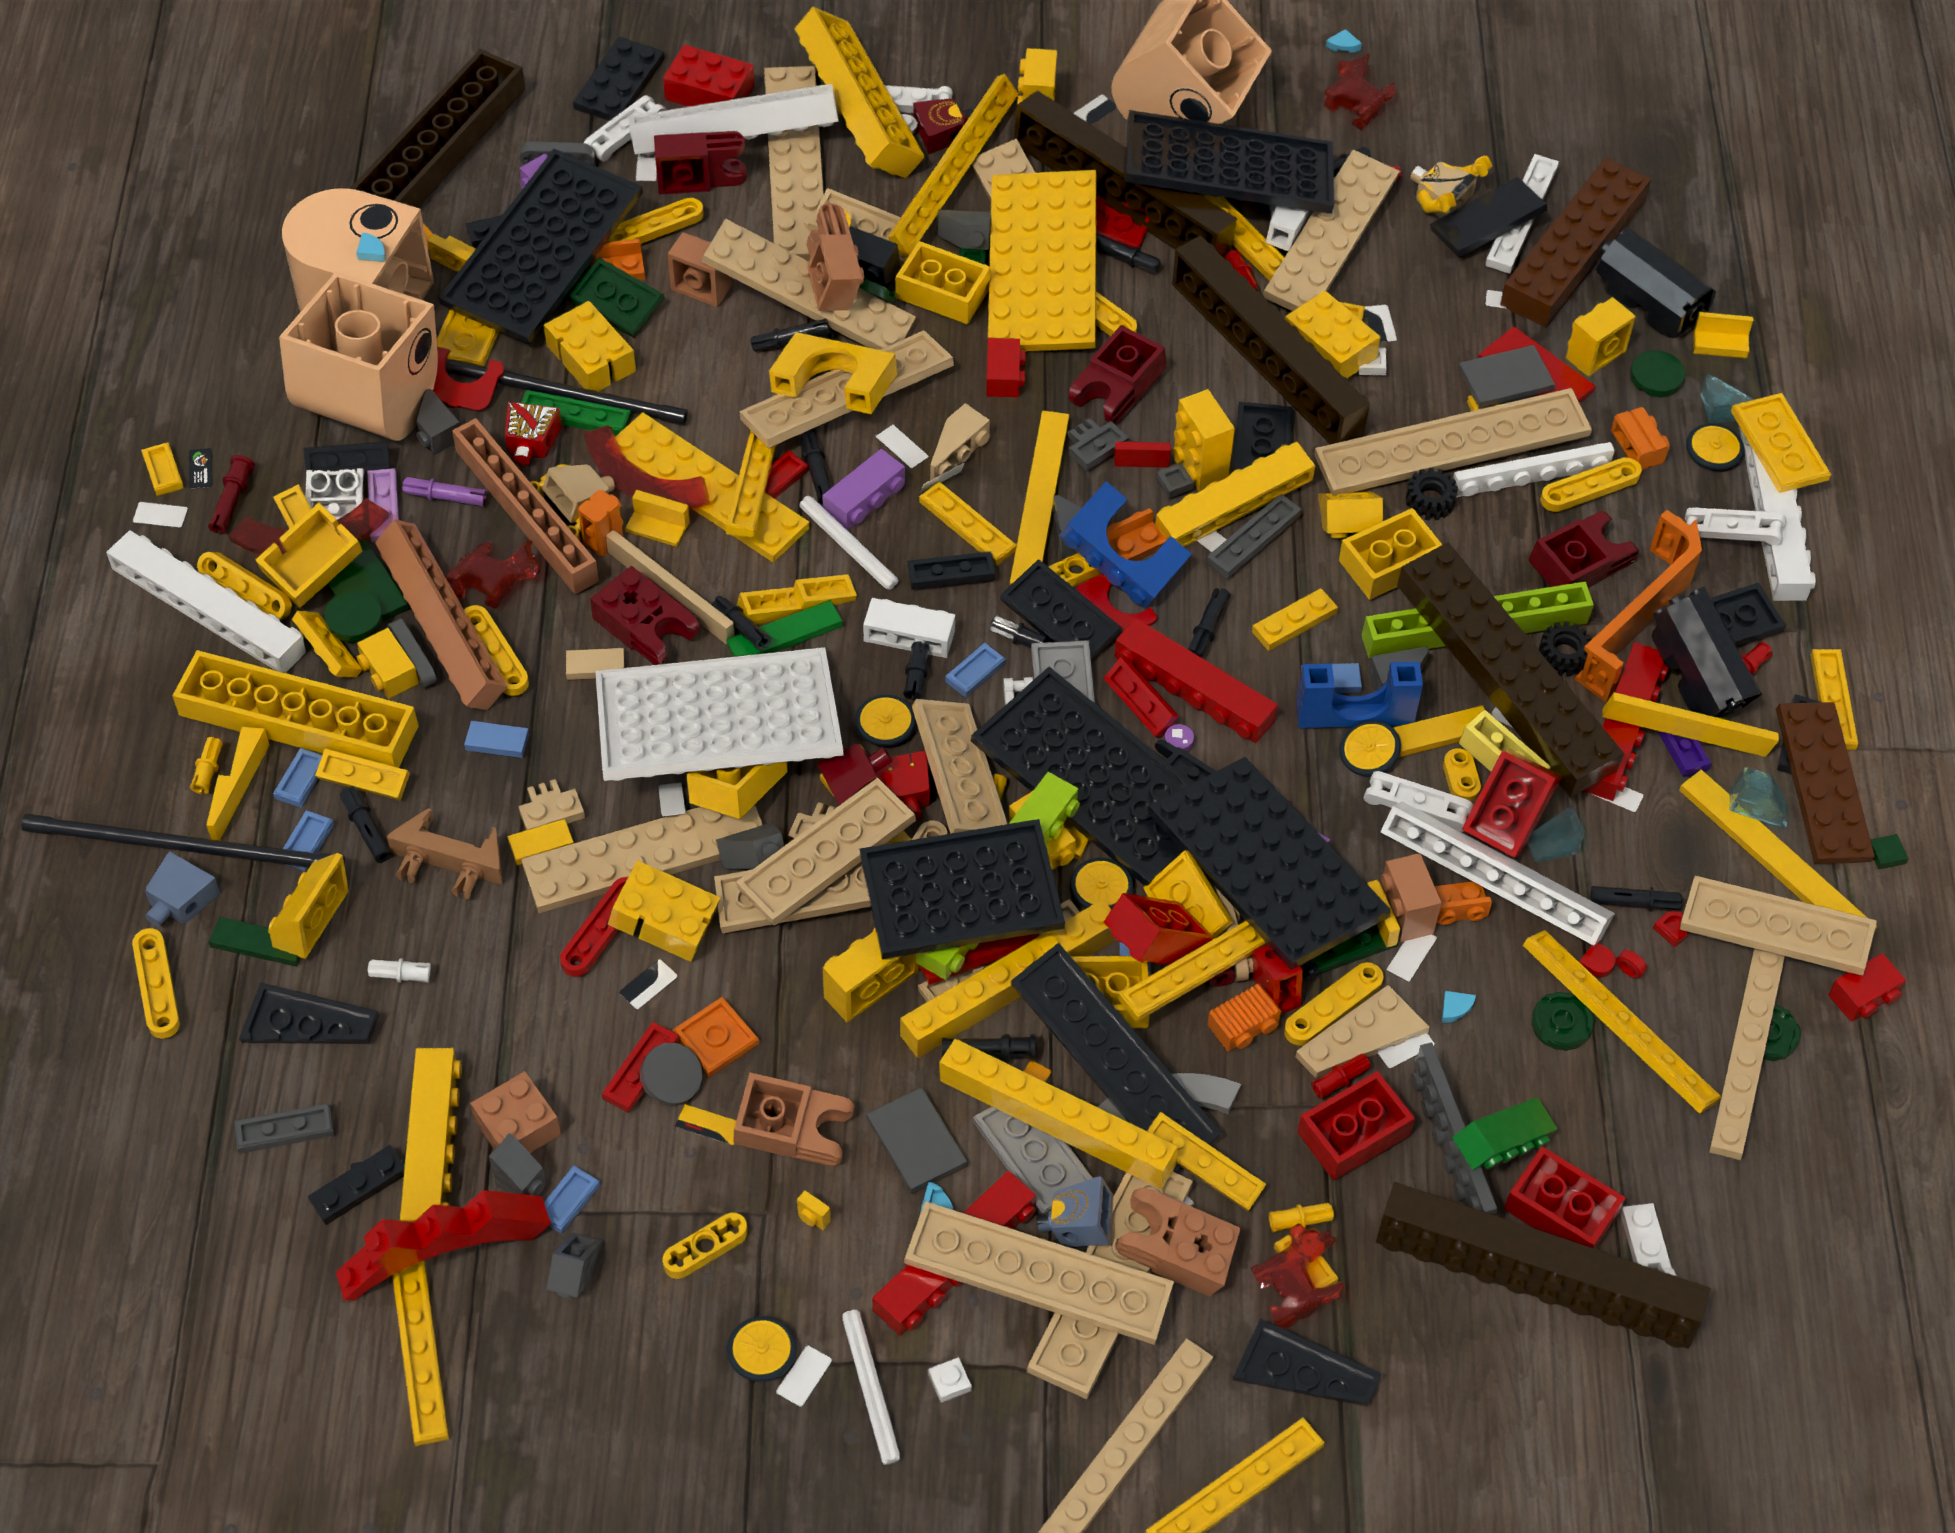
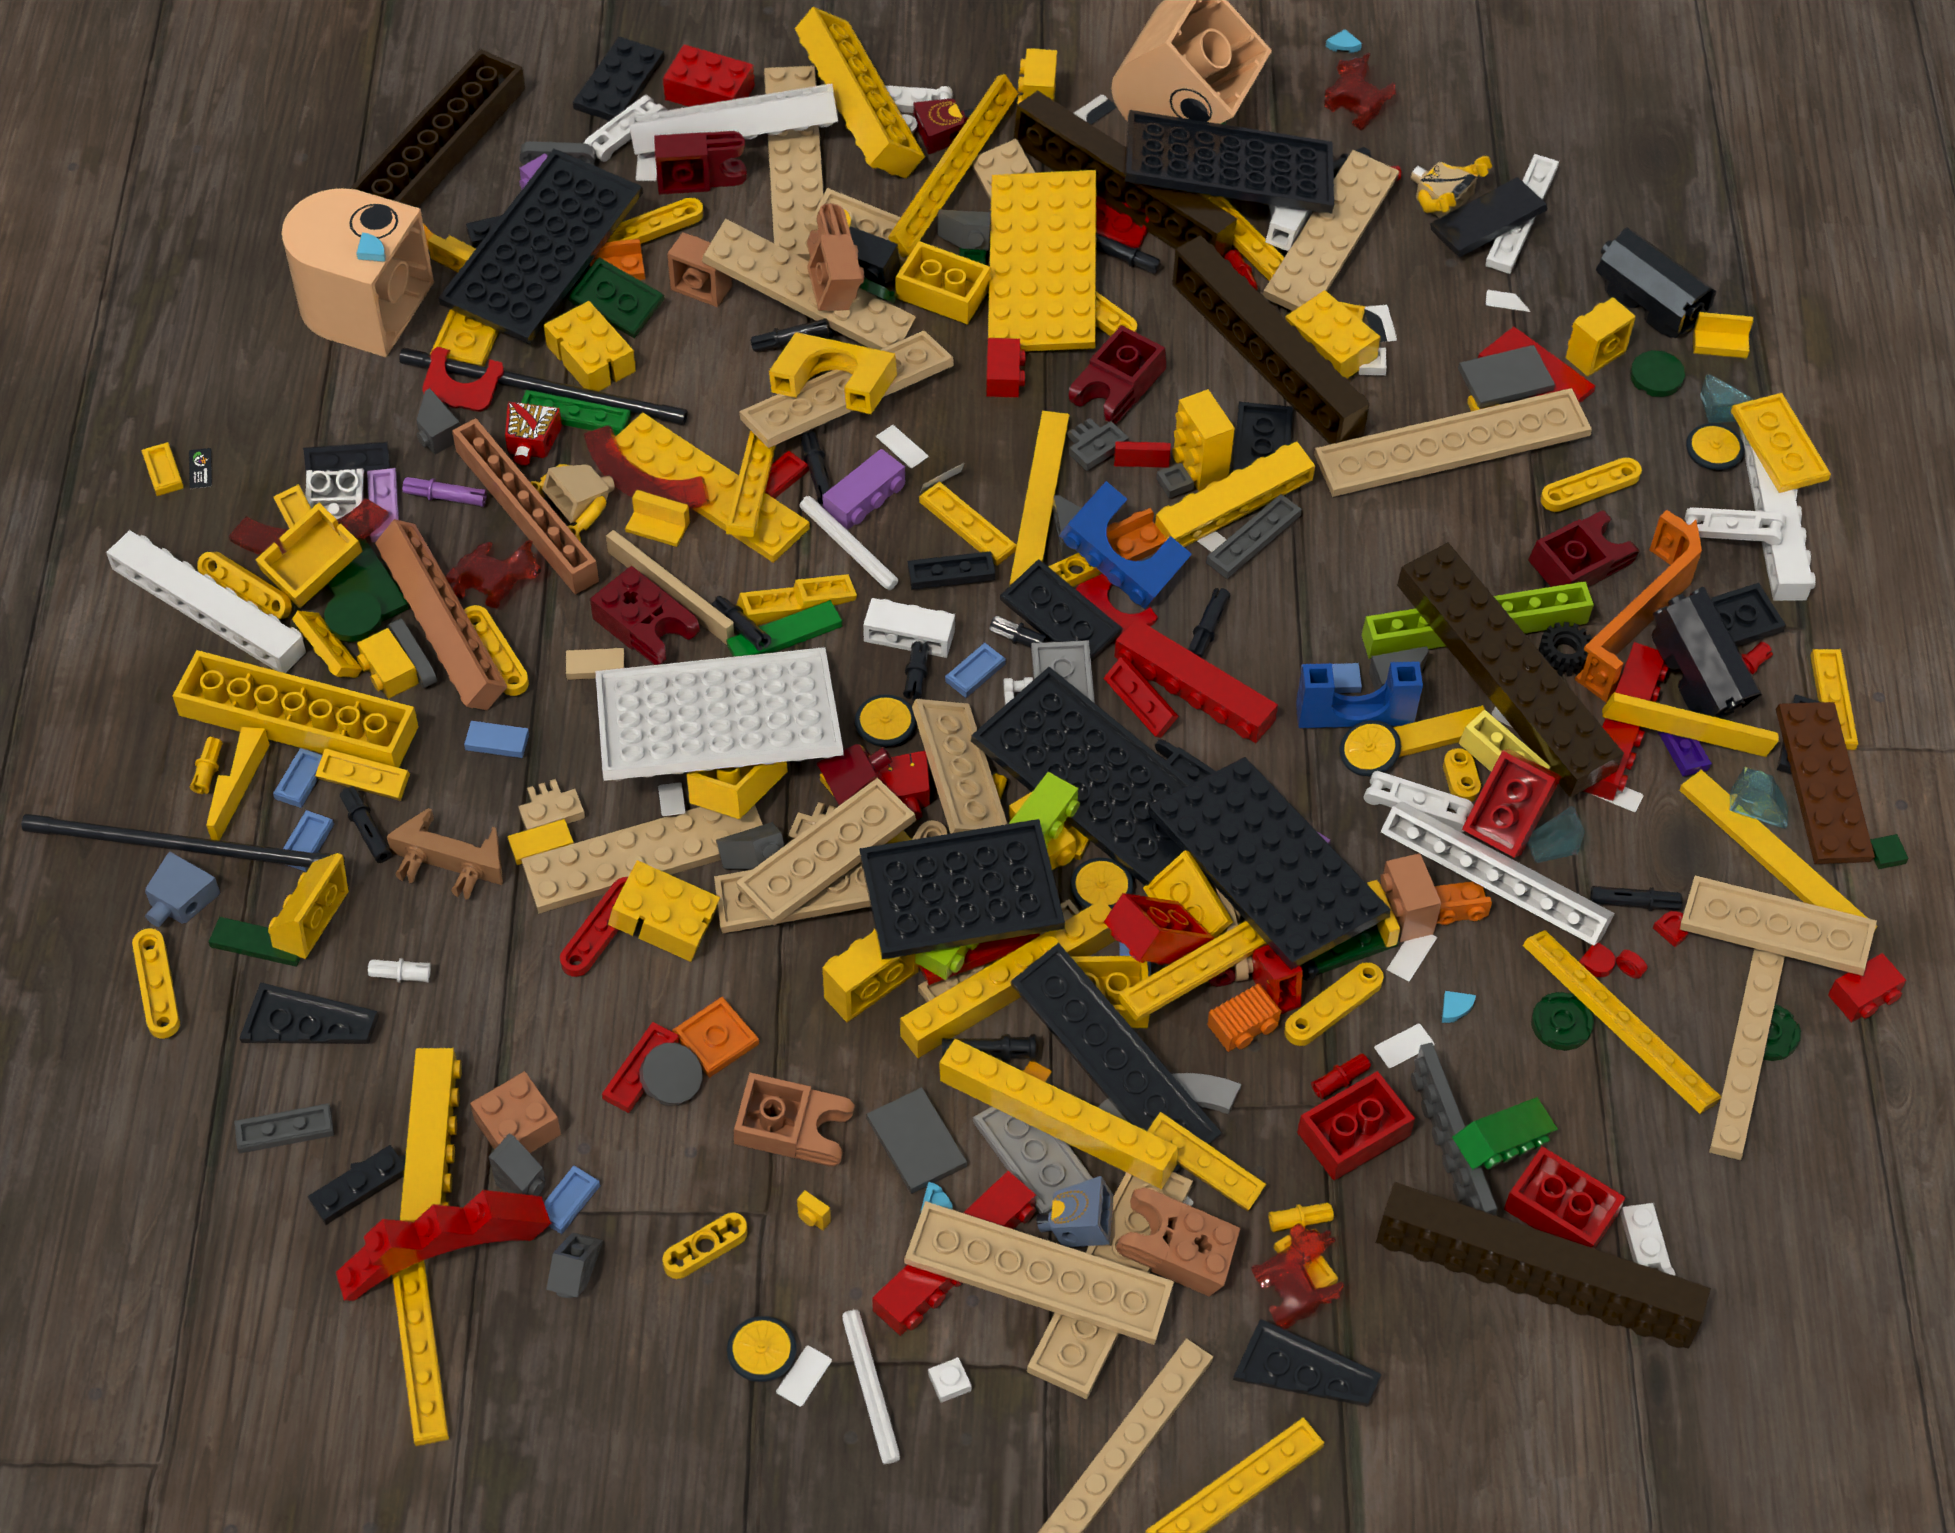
(160, 514): white sticker -> none
(234, 484): dark red pin -> none
(361, 356): light nougat brick -> none
(599, 518): orange brick -> none
(648, 984): sticker -> none
(706, 1124): yellow sticker -> none
(960, 437): tan slope -> none
(1180, 736): medium lavender tile -> none
(1294, 619): yellow plate -> none
(1349, 512): yellow slope -> none
(1367, 1029): tan wing -> none
(1379, 552): yellow brick -> none
(1434, 482): black tyre -> none
(1532, 469): white plate -> none
(1575, 242): reddish brown brick -> none
(1640, 437): orange brick -> none

